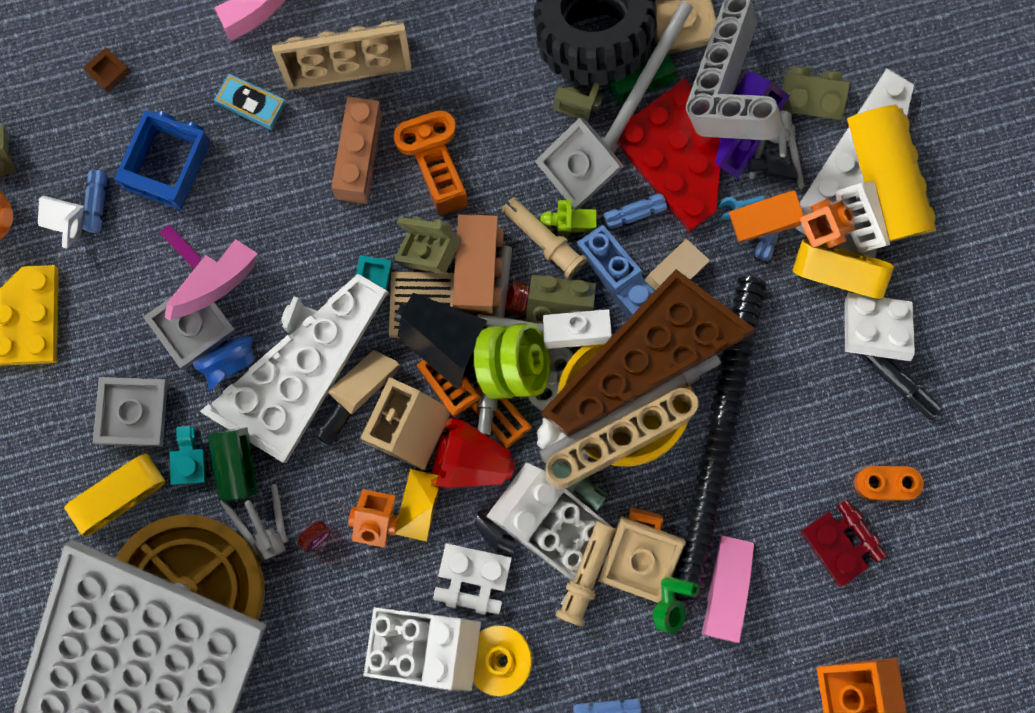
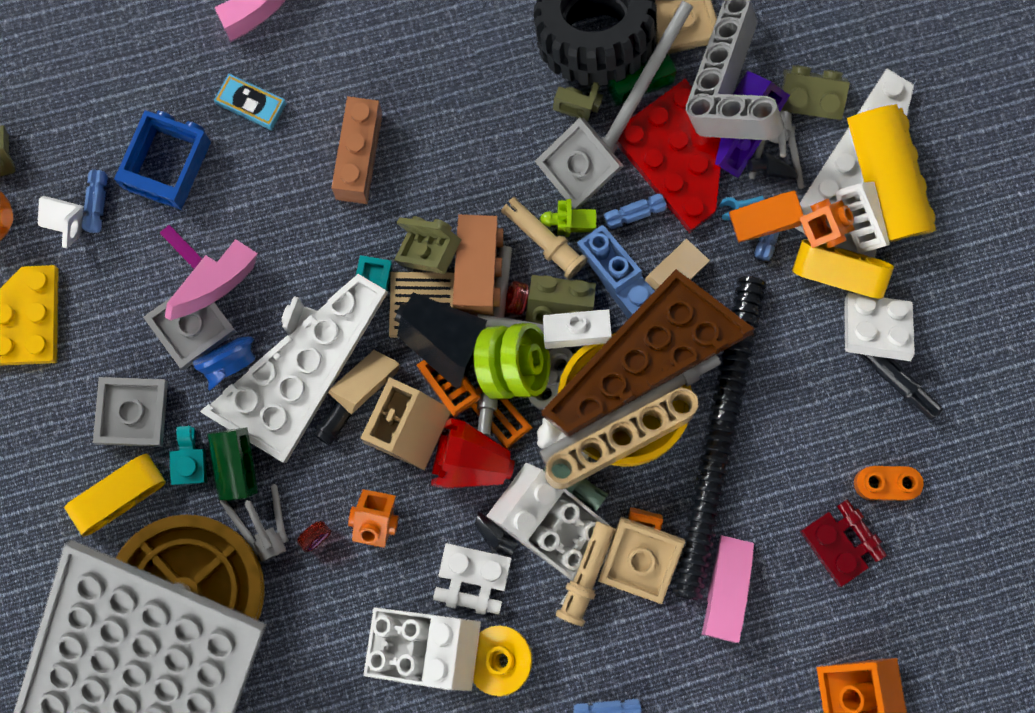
(106, 70): reddish brown plate -> none
(343, 55): tan slope -> none
(417, 506): yellow slope -> none
(423, 130): orange plate -> none
(447, 198): orange slope -> none
(670, 613): green plate -> none

